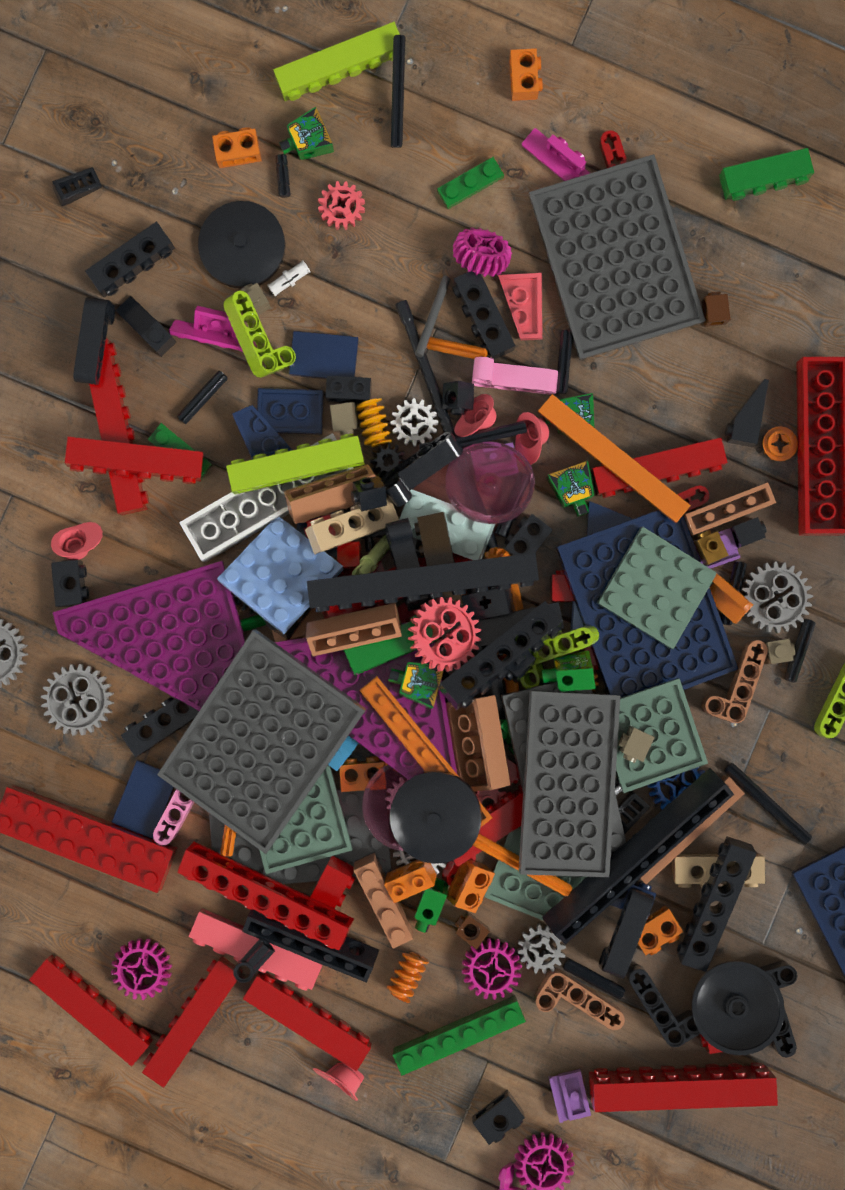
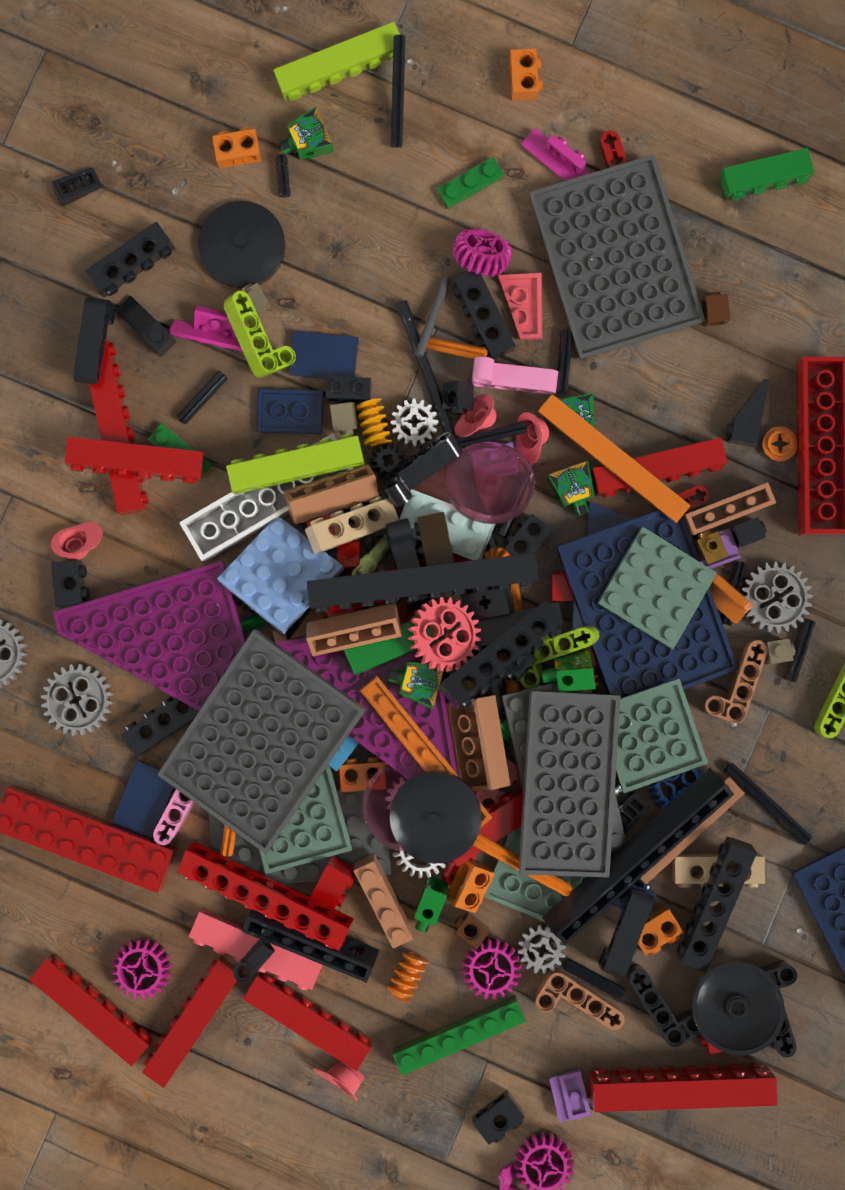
(258, 433): dark blue wing -> none
(288, 278): white pin -> none
(345, 199): coral gear -> none
(369, 493): black brick -> none
(410, 880): orange brick -> none
(635, 744): dark tan brick -> none

